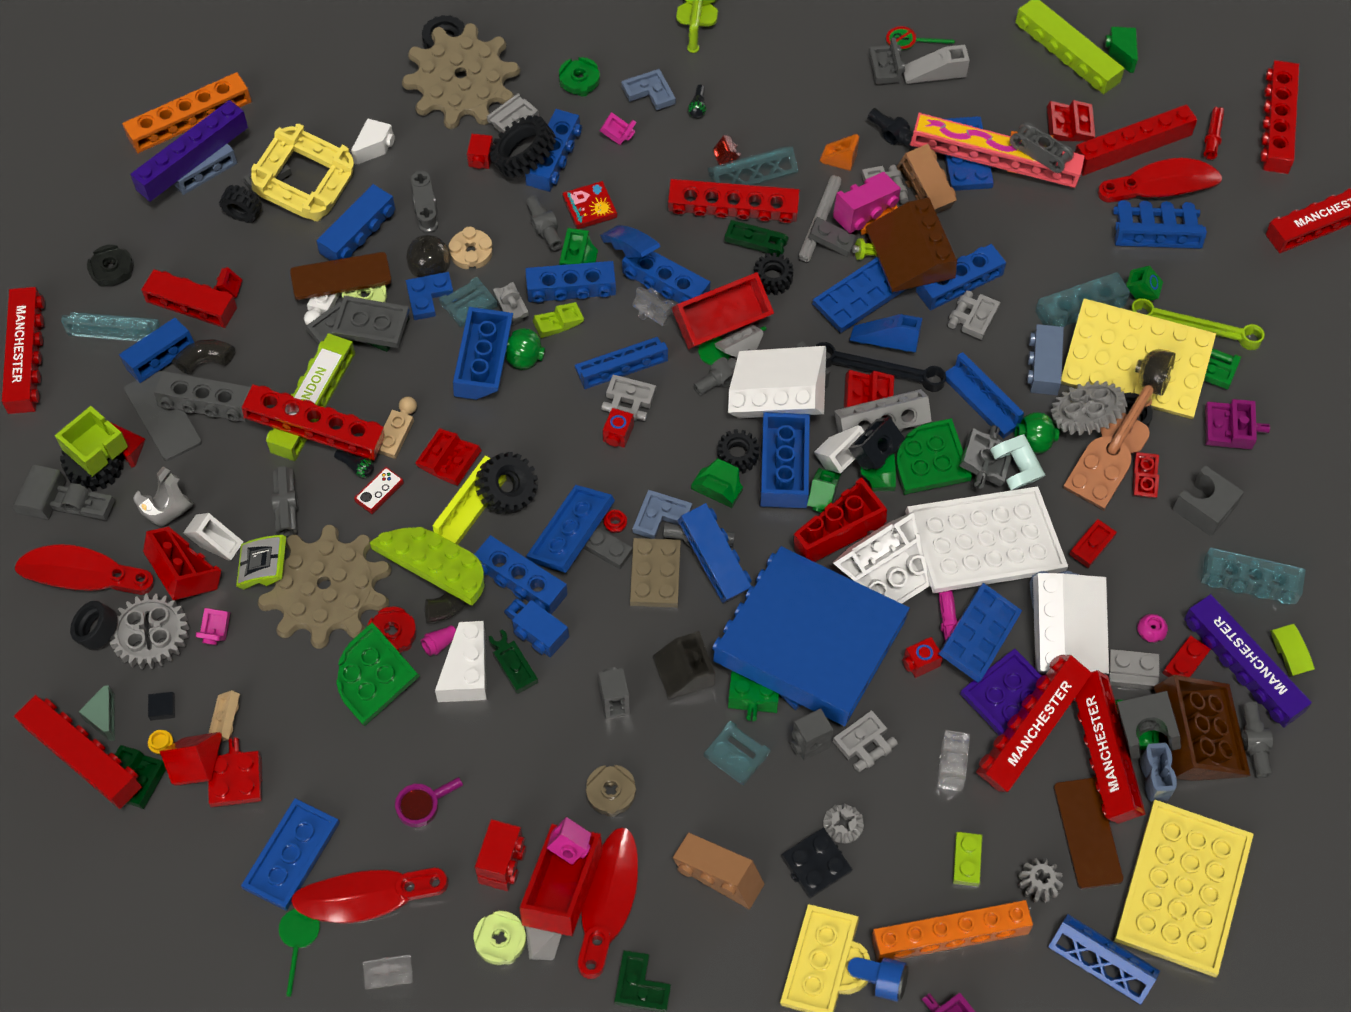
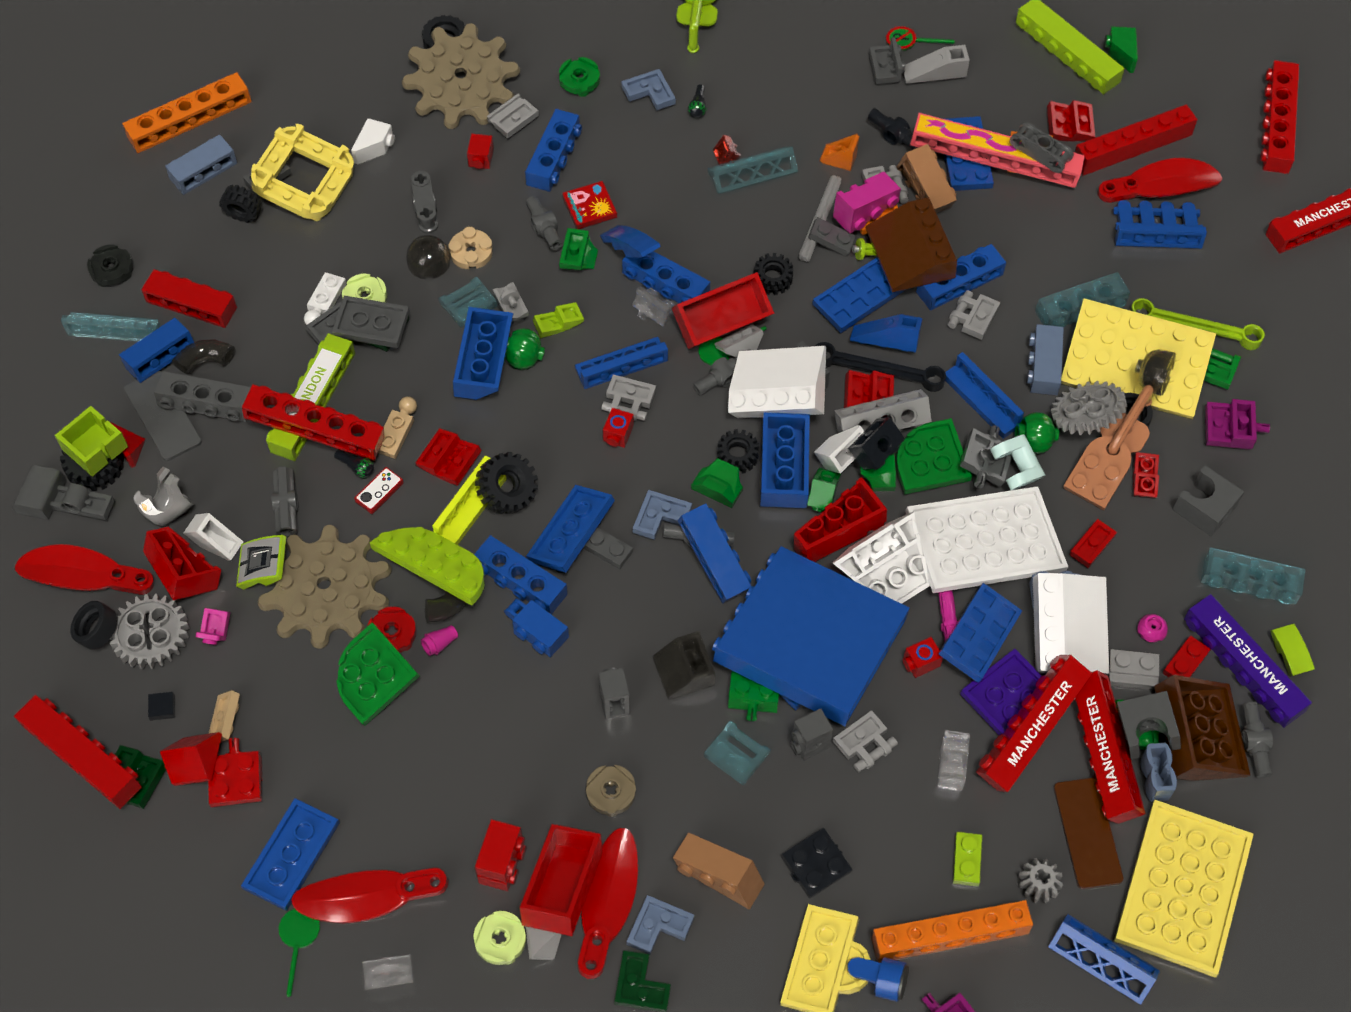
(22, 350): red brick -> none
(100, 712): sand green slope -> none
(159, 740): yellow plate -> none
(189, 150): dark purple brick -> none
(228, 281): red tile -> none
(340, 275): reddish brown piece -> none
(356, 224): blue brick -> none
(419, 804): piece -> none
(423, 289): blue plate -> none
(465, 666): white wedge -> none
(513, 663): dark green plate -> none
(532, 155): black tyre -> none
(569, 841): dark pink brick -> none
(579, 274): blue brick -> none
(615, 515): red plate -> none
(617, 129): dark pink bracket -> none
(655, 572): dark tan plate -> none
(656, 918): none -> sand blue plate
(726, 192): red brick -> none
(756, 238): dark green plate -> none
(840, 833): light grey gear -> none
(1144, 283): green brick -> none
(1213, 138): red axle -> none

